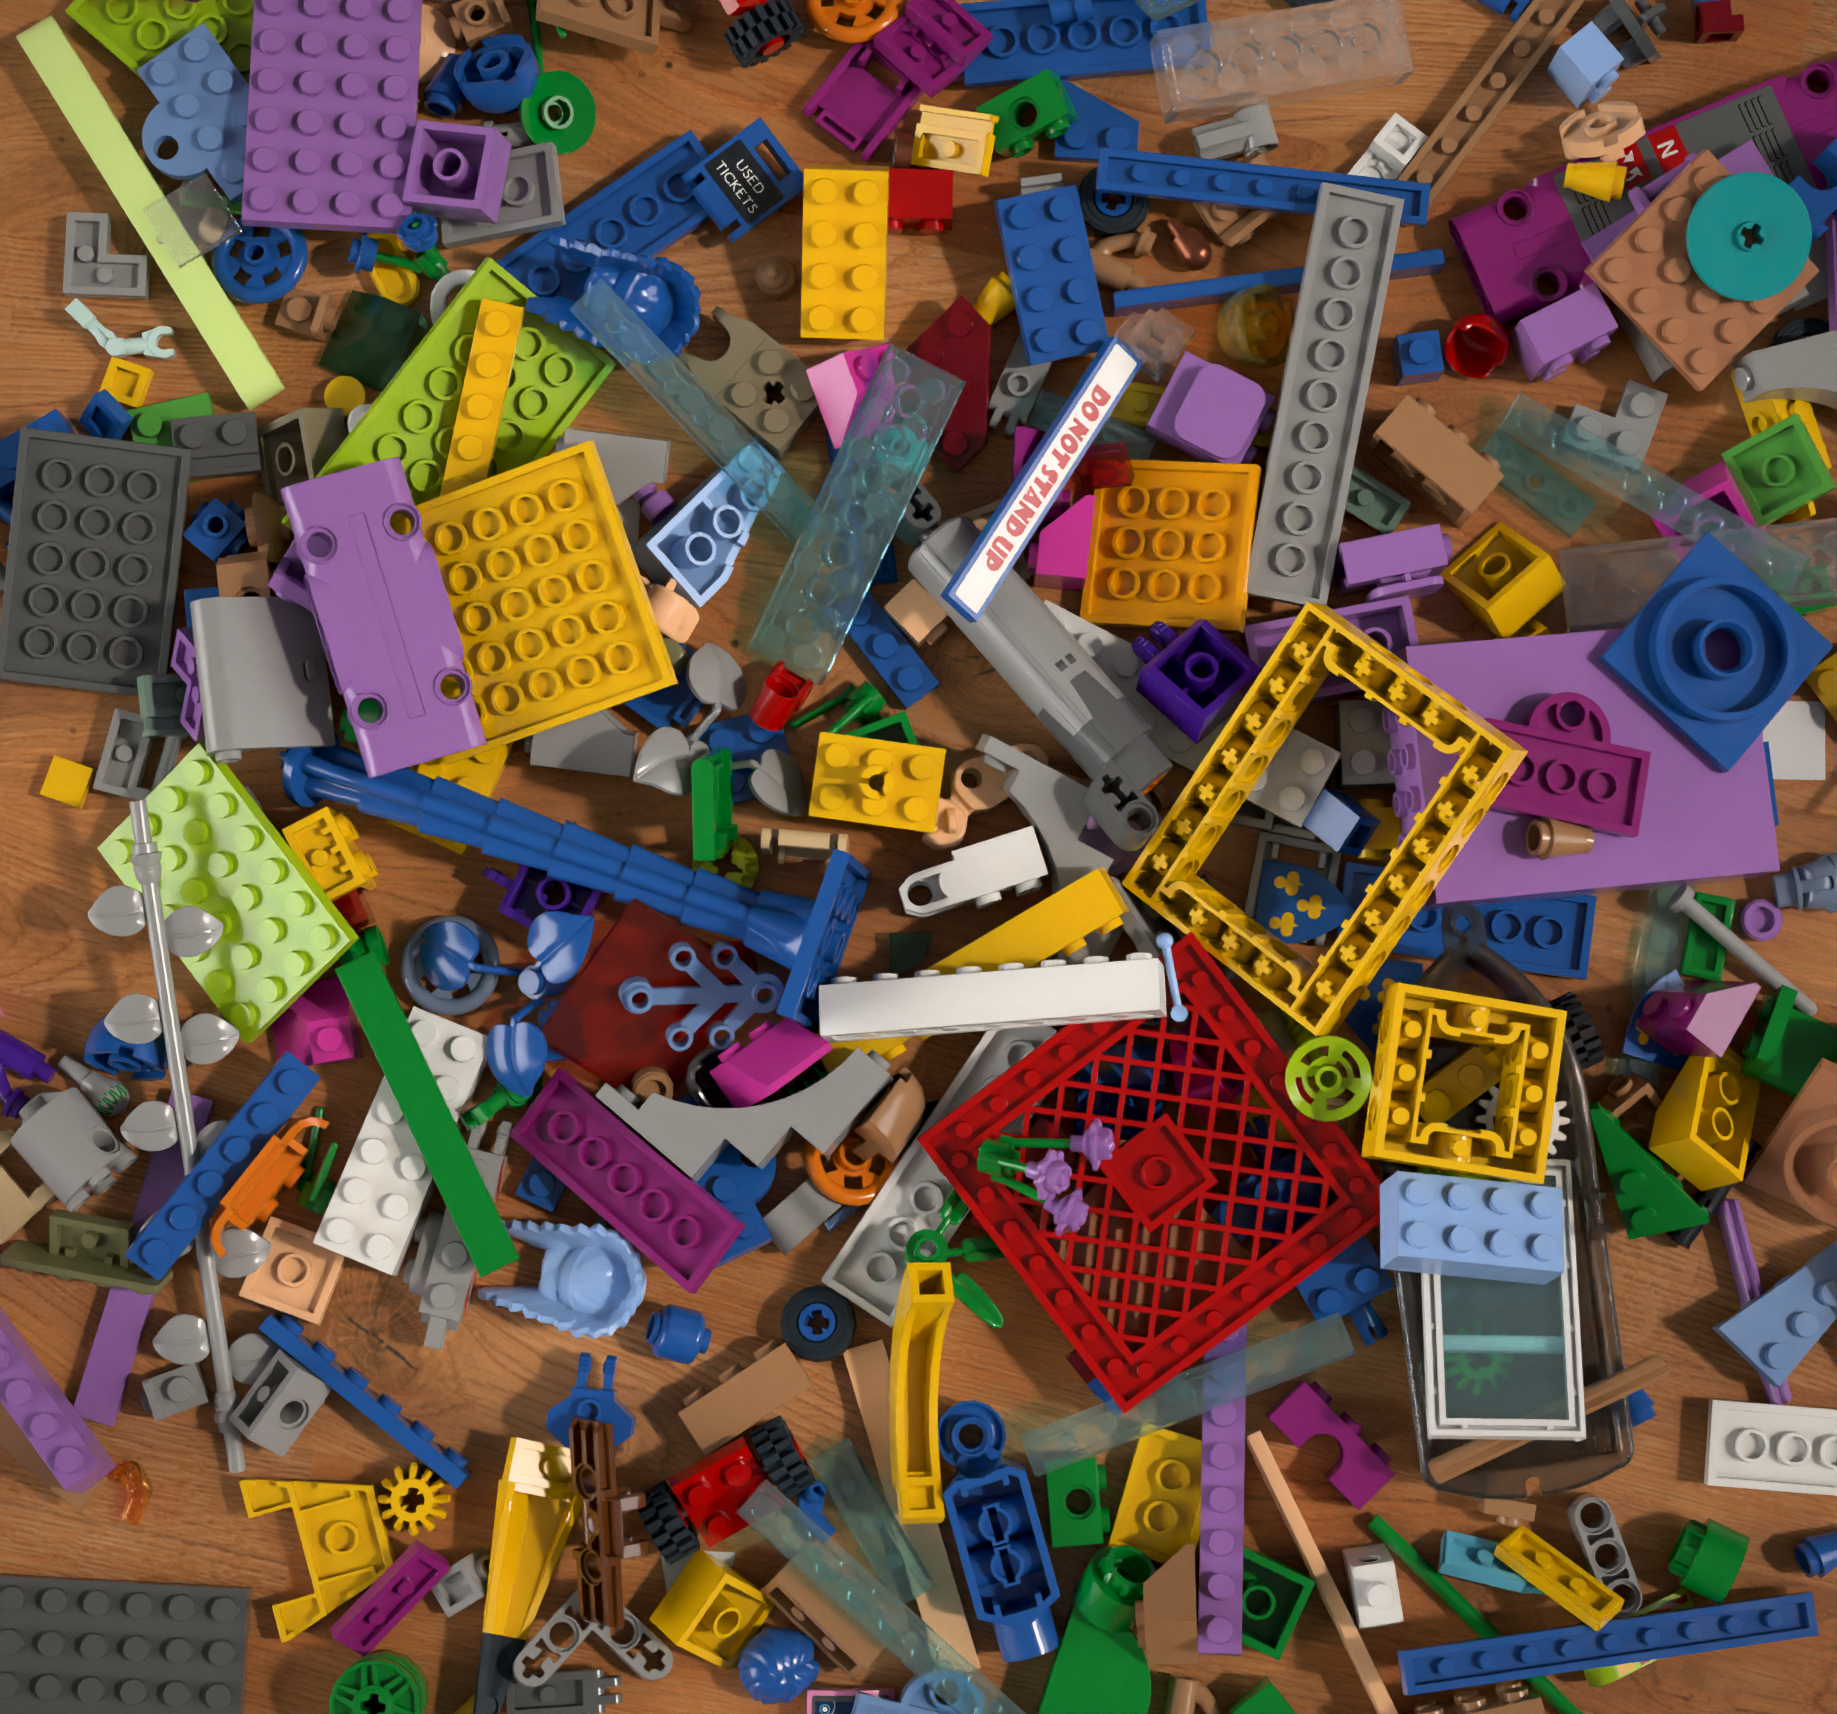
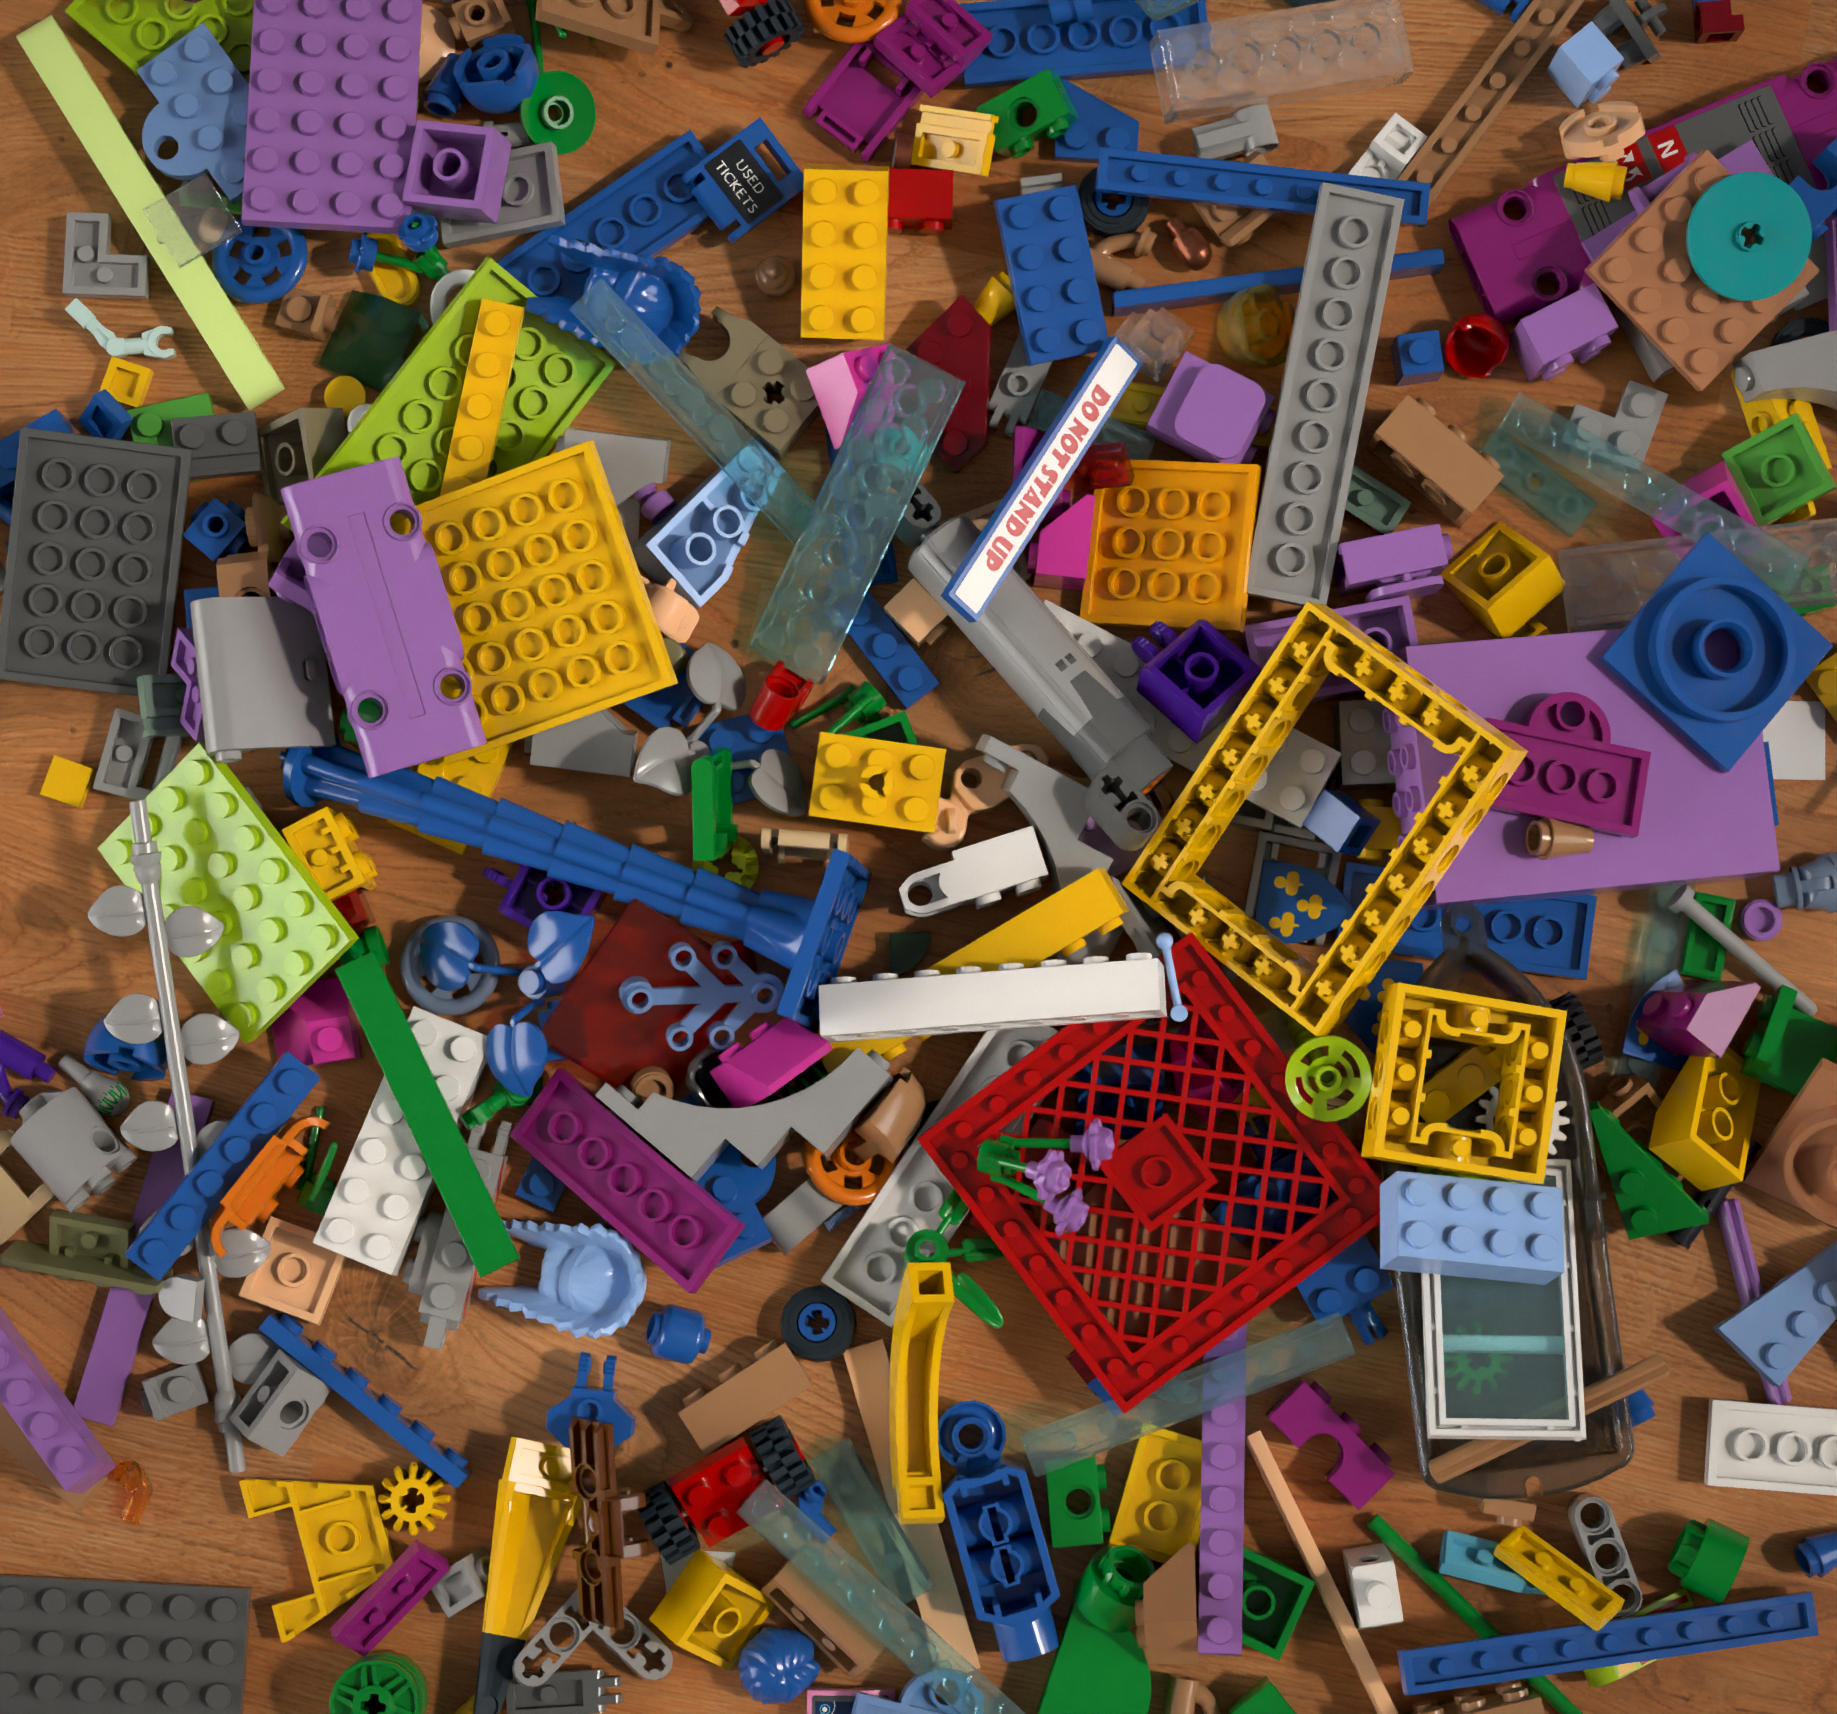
(183, 1297): none -> light grey tile

